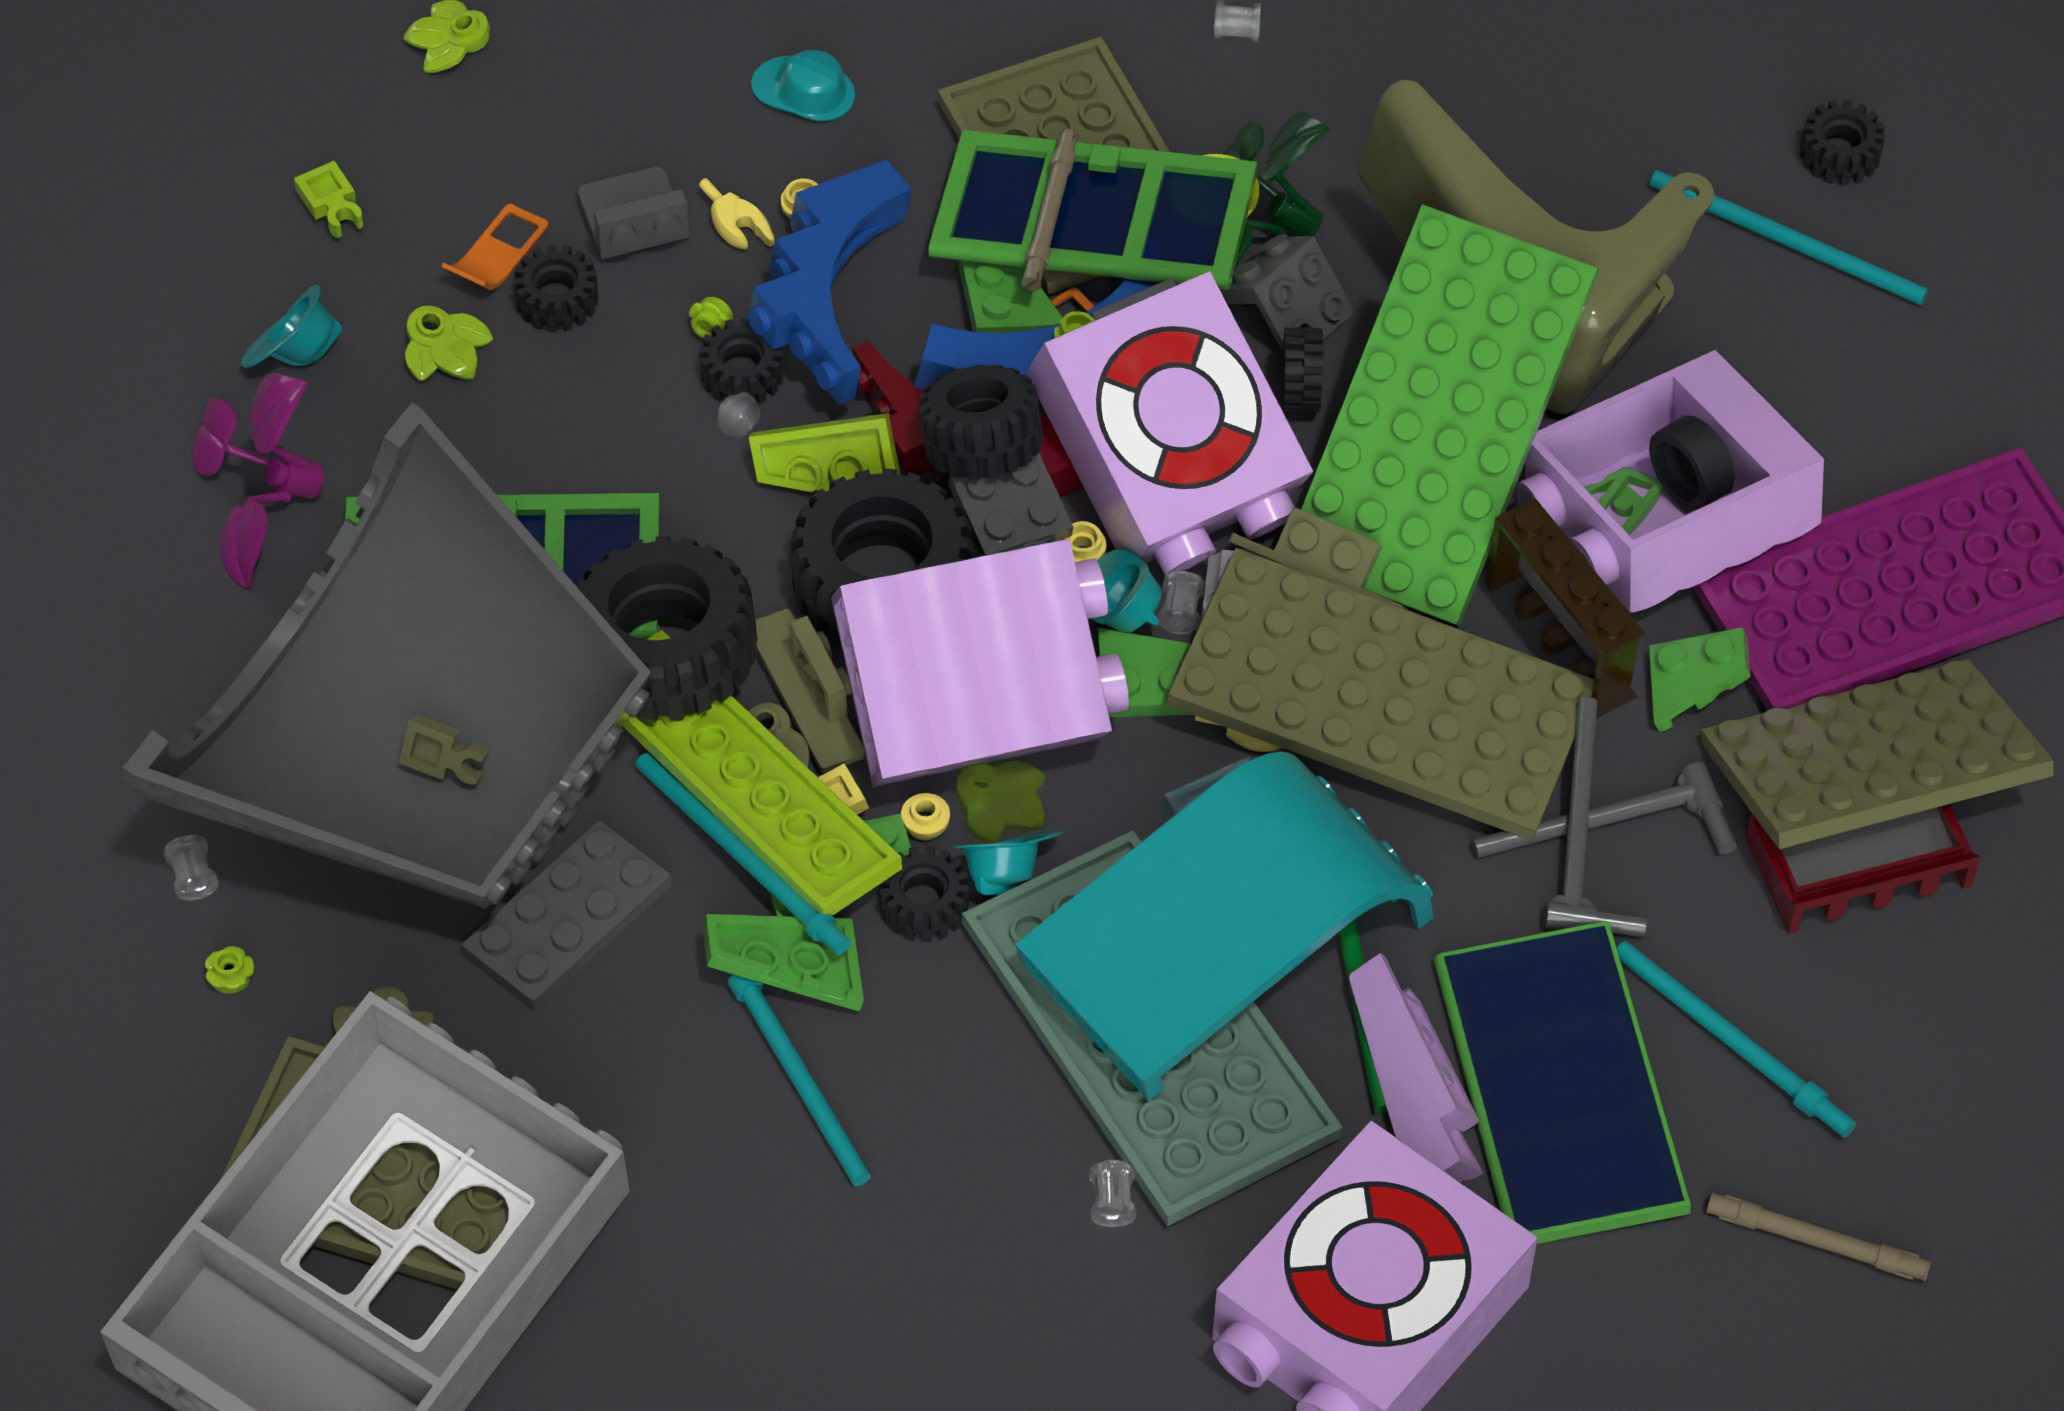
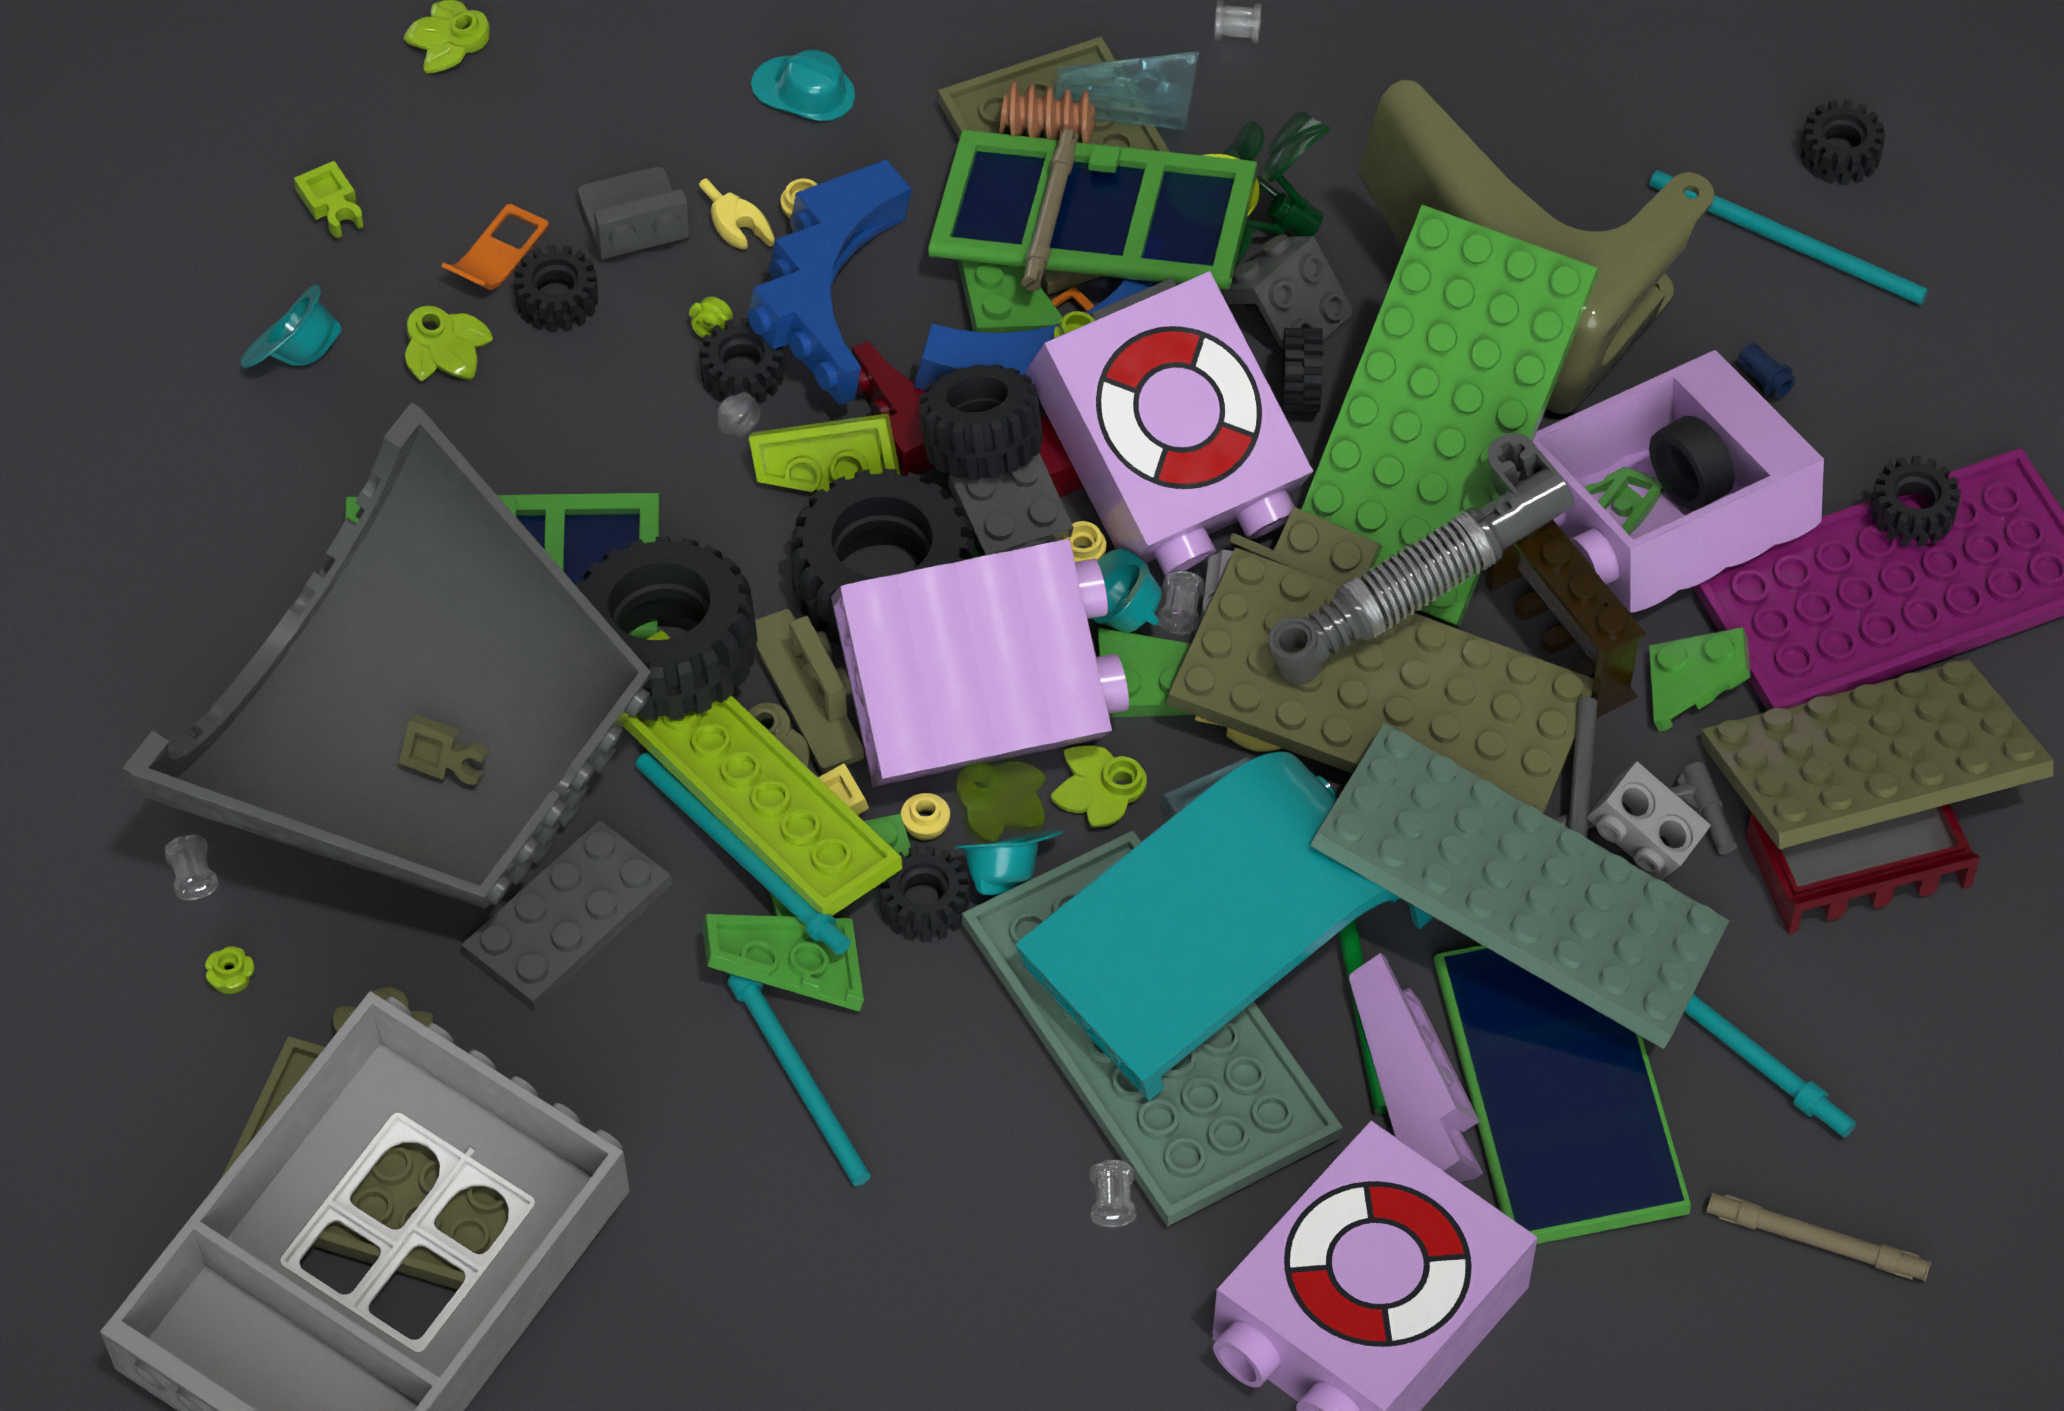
(289, 474): magenta plant -> none
(1047, 113): none -> nougat piece
(1095, 787): none -> lime plate
(1136, 90): none -> clear light blue wing
(1467, 542): none -> dark grey piece
(1522, 884): none -> sand green plate
(1654, 813): none -> light grey brick
(1775, 378): none -> dark blue pin
(1919, 480): none -> black tyre

